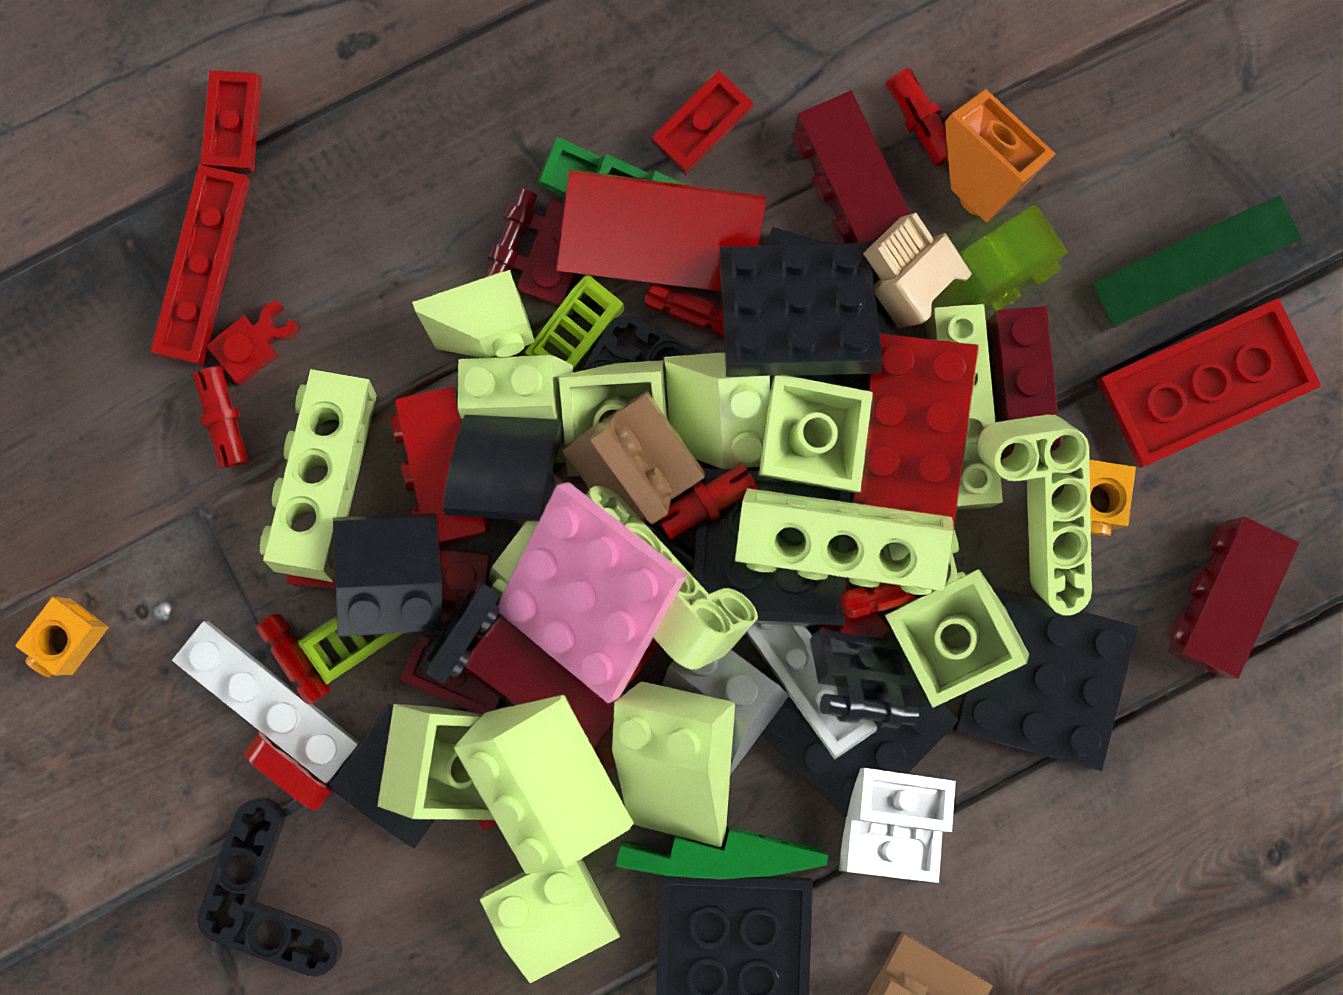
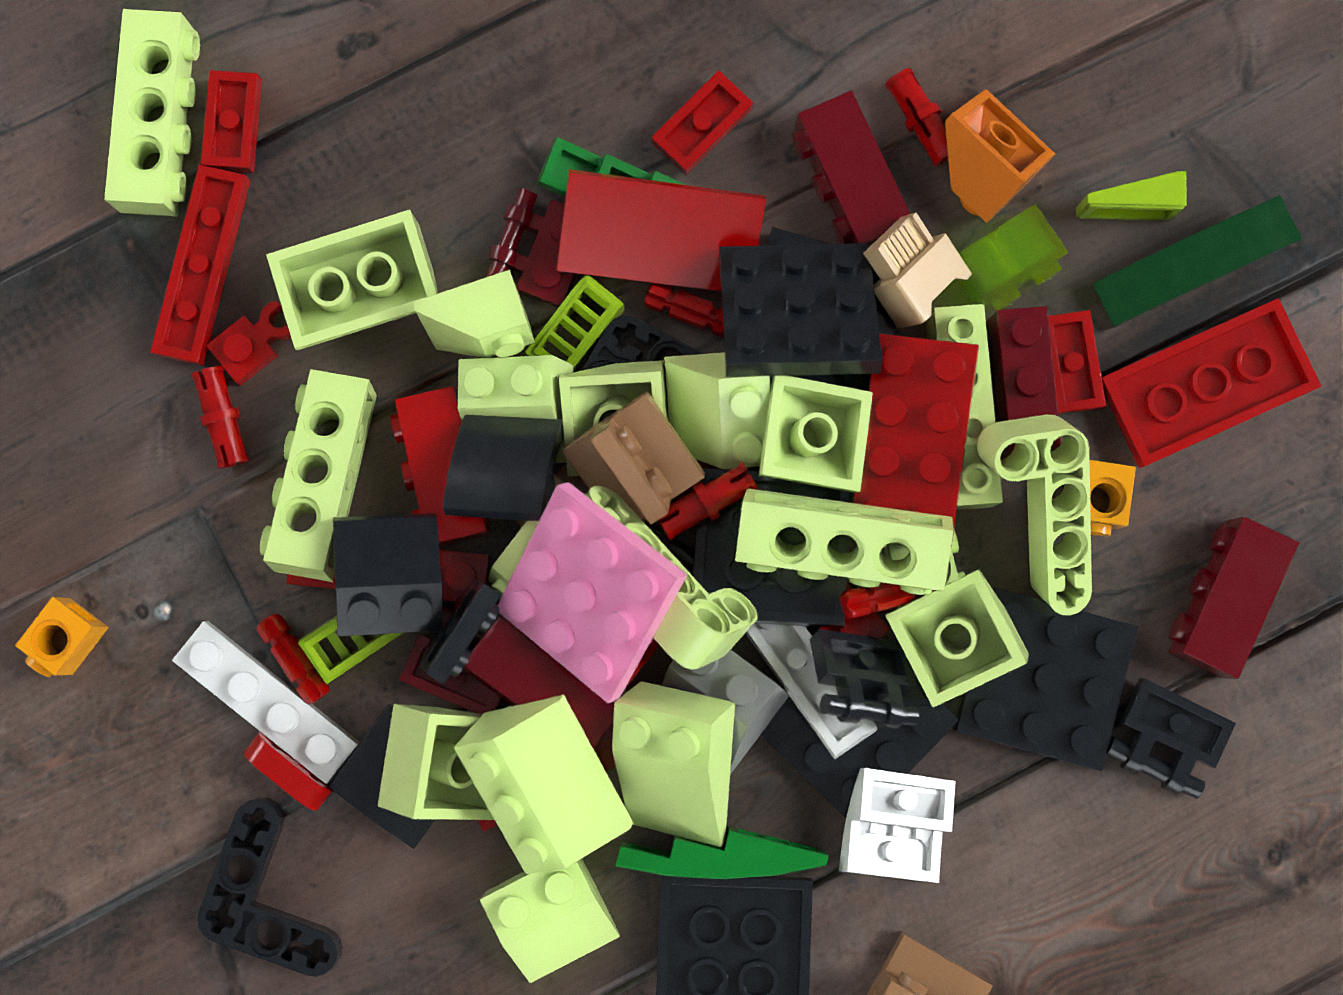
(144, 41): none -> yellowish green brick
(352, 279): none -> yellowish green slope
(1075, 363): none -> red plate
(1146, 199): none -> lime slope
(1176, 723): none -> black plate

